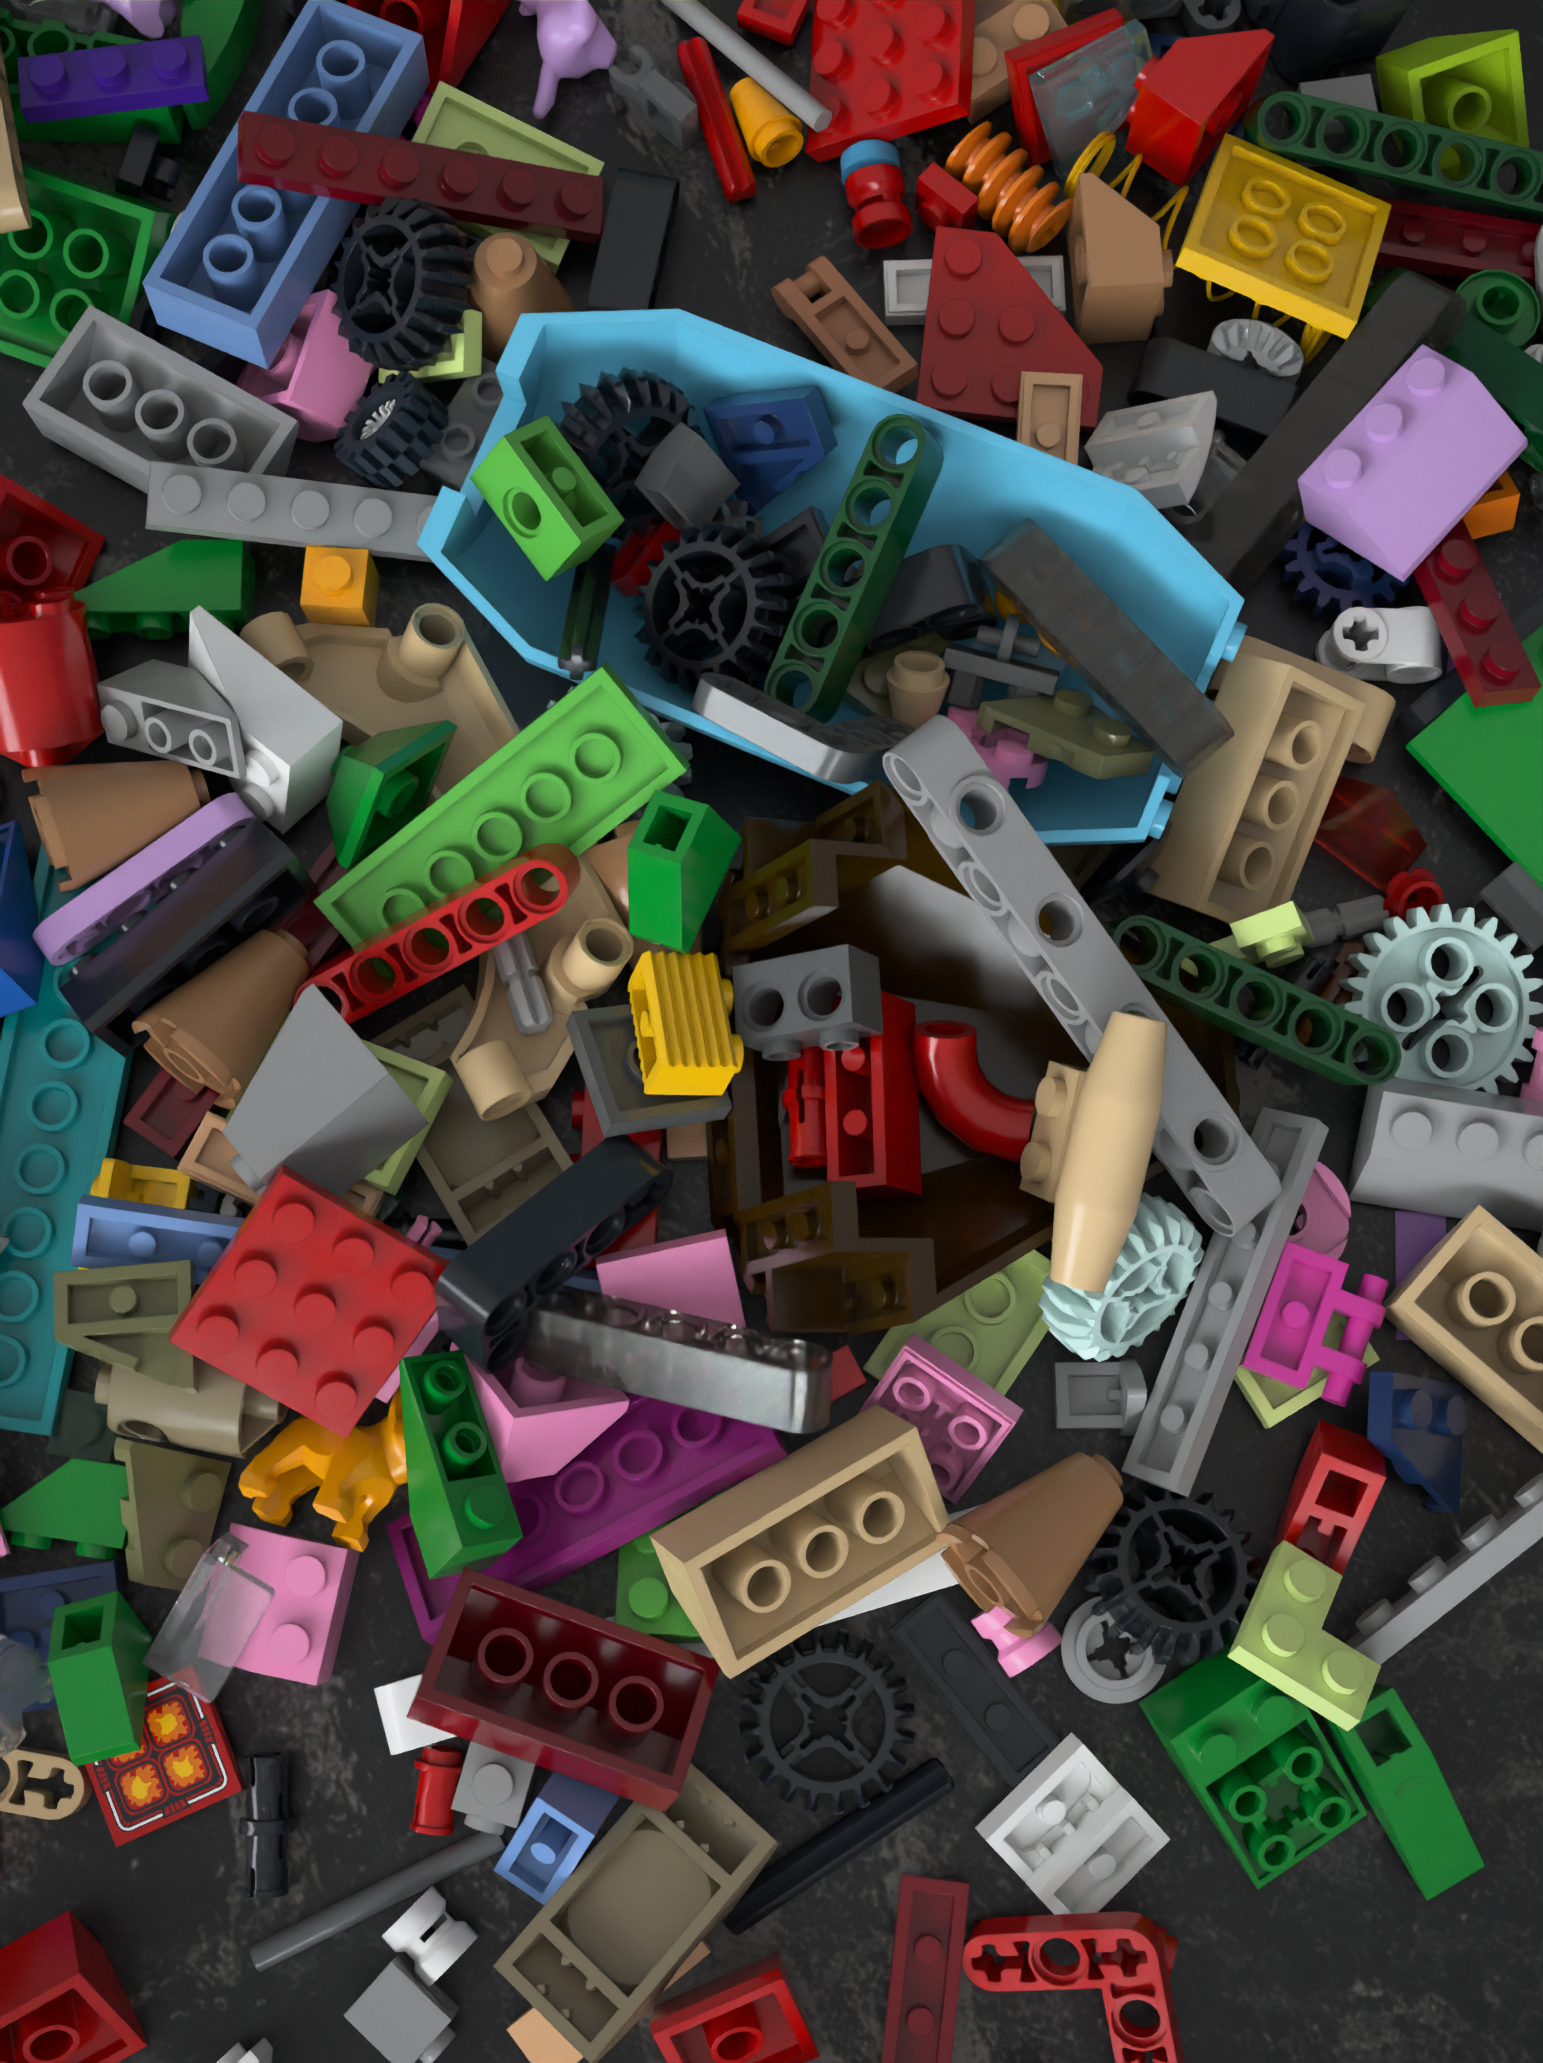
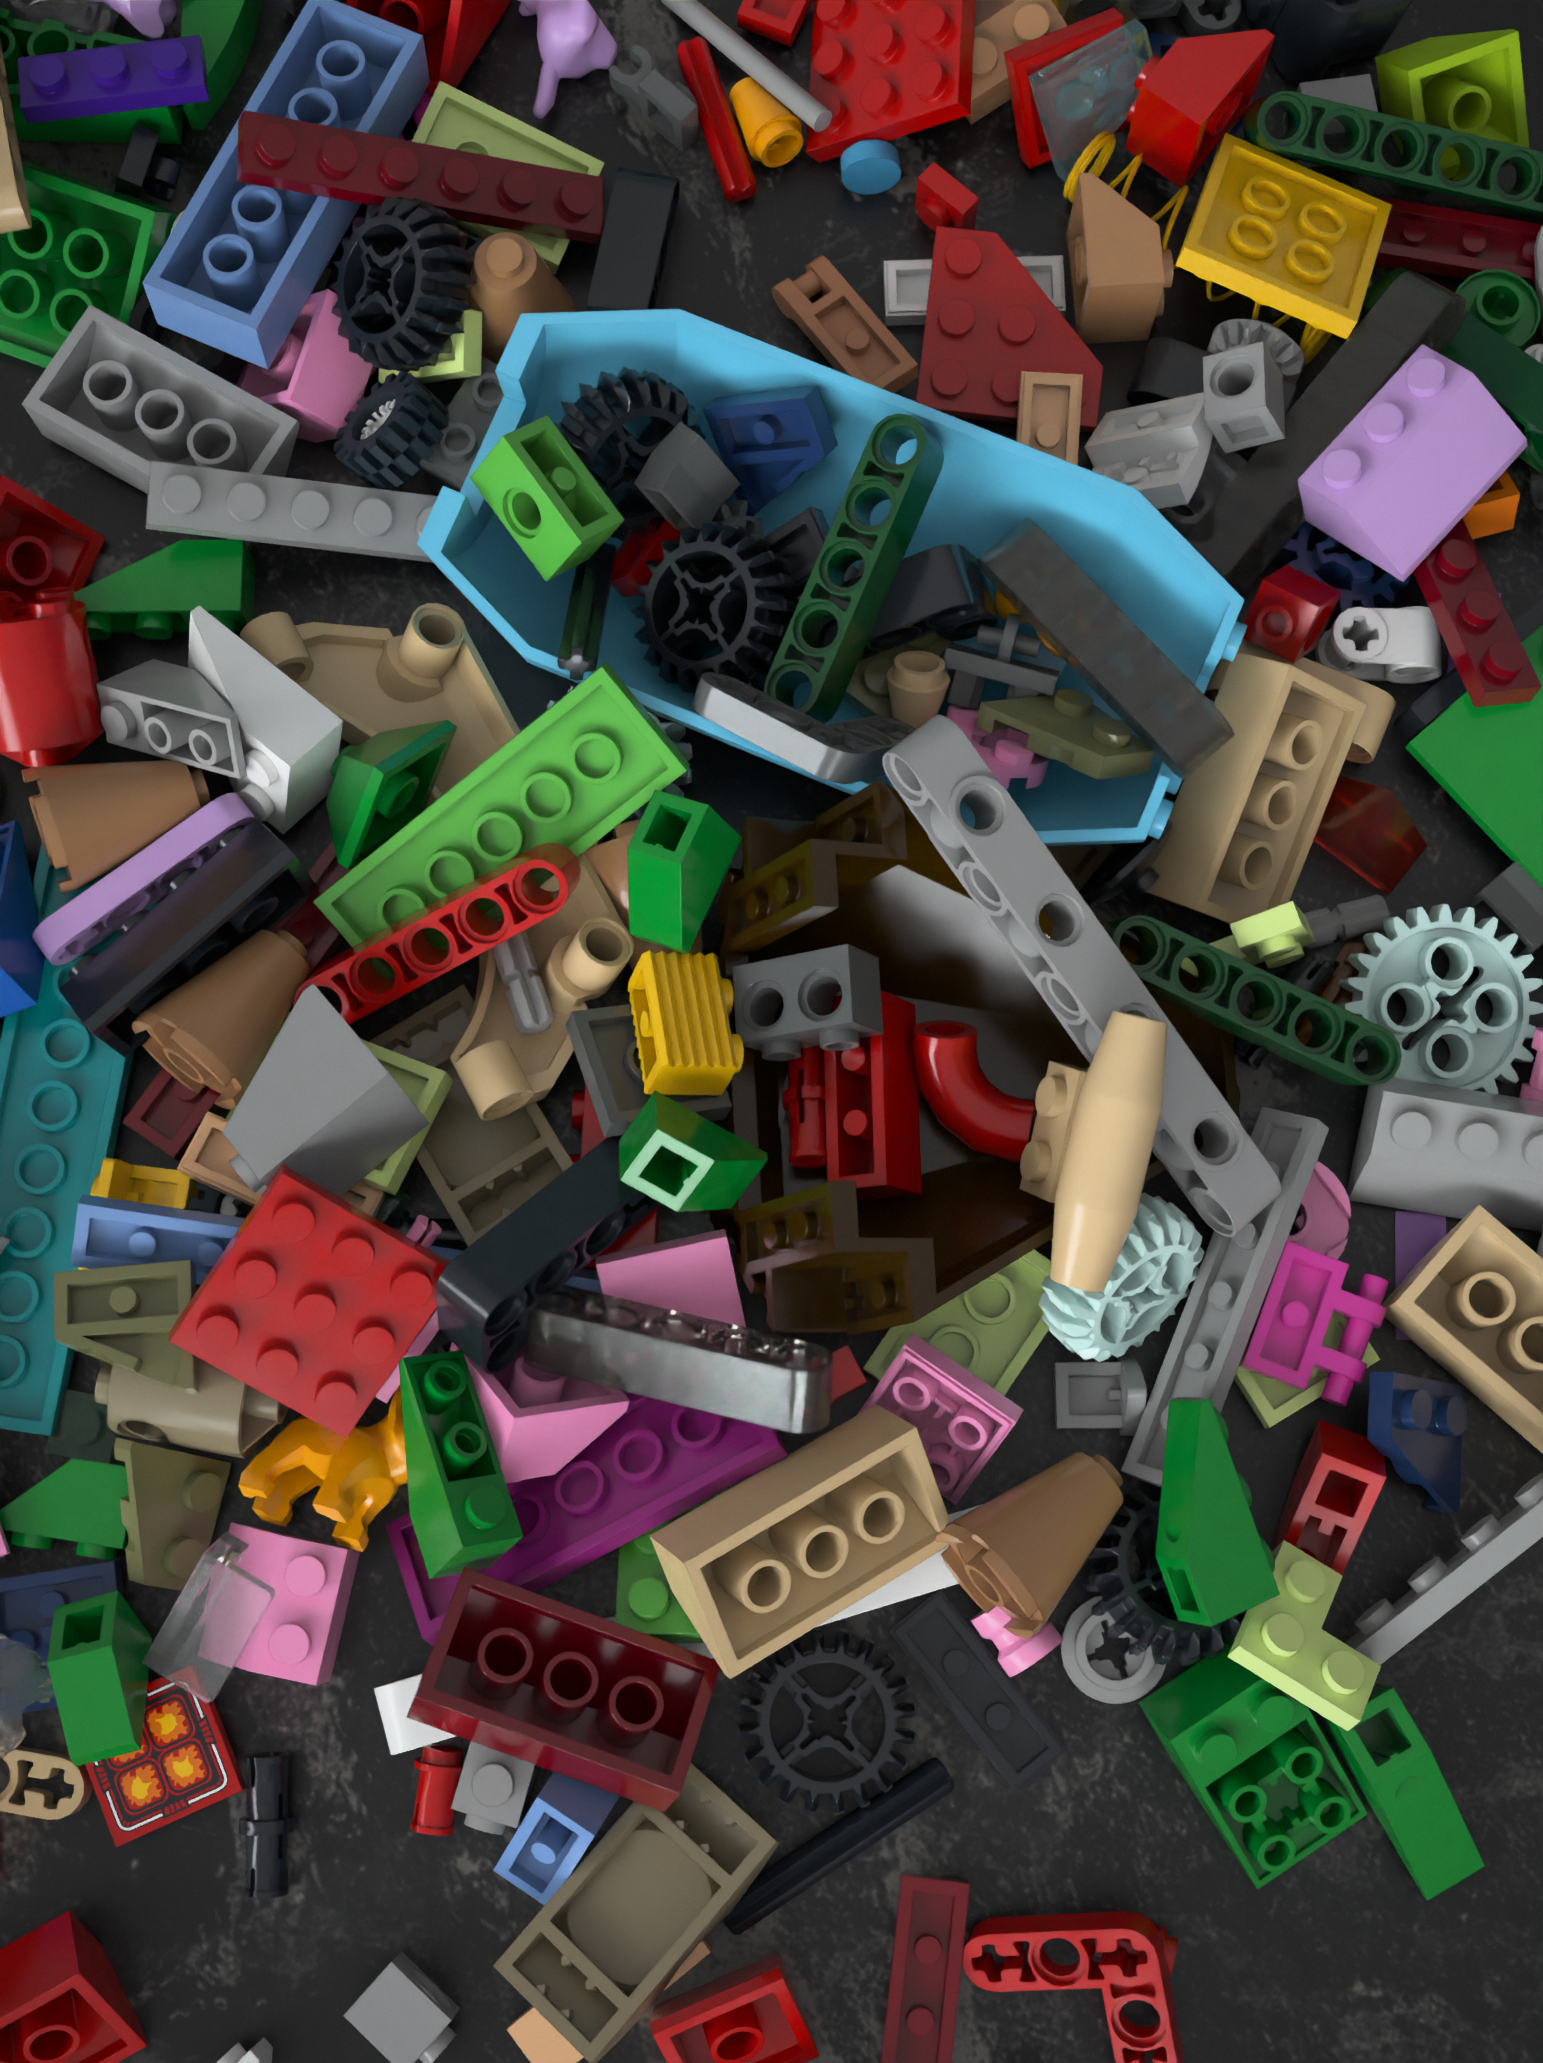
(339, 586): light orange brick -> none
(375, 1898): dark grey bar -> none
(441, 1948): white wheel -> none
(685, 1158): none -> green slope
(877, 200): red wheel -> none
(1006, 192): orange piece -> none
(1072, 1831): white slope -> none
(1205, 1528): none -> green slope
(1243, 397): none -> light grey brick
(1290, 613): none -> red brick
(1421, 883): red plate -> none

